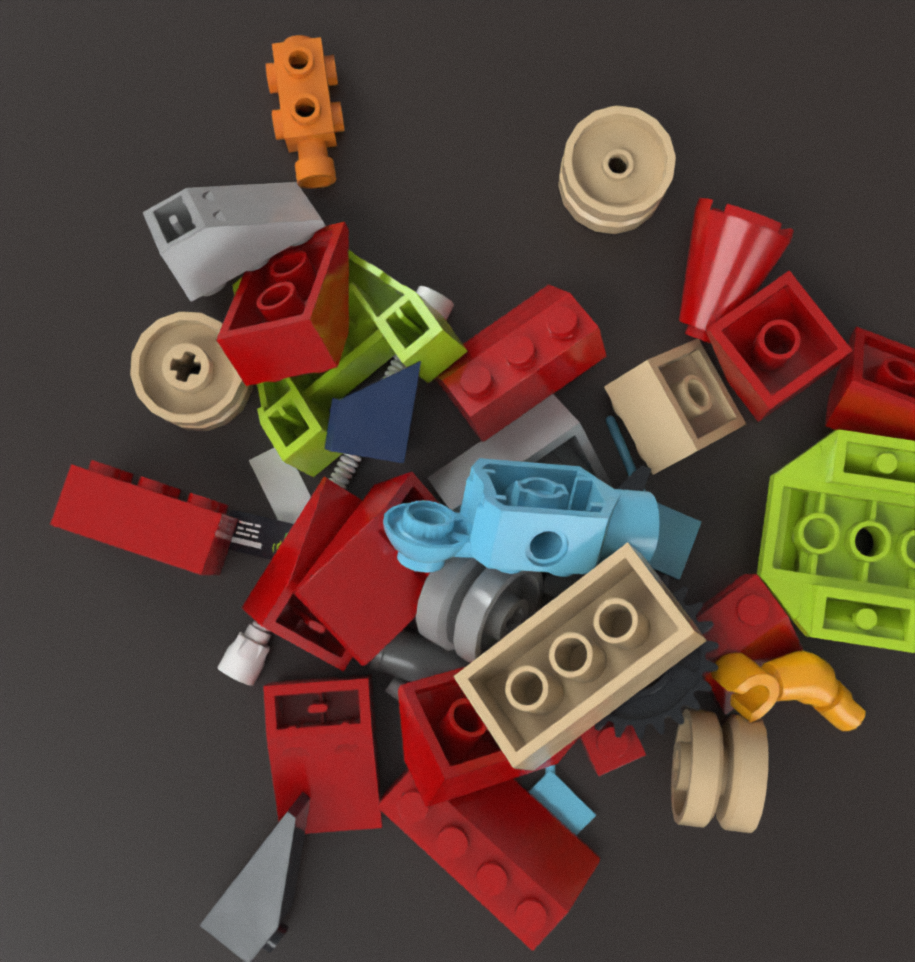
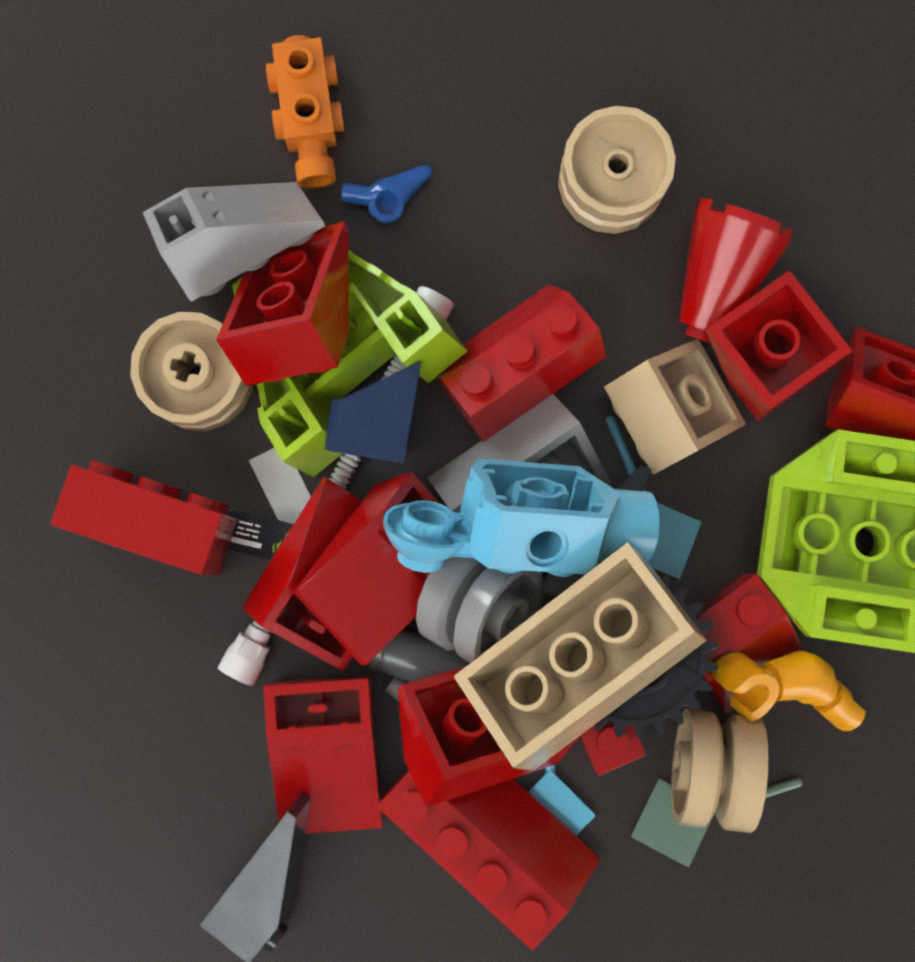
(387, 195): none -> blue animal
(679, 842): none -> sand green piece

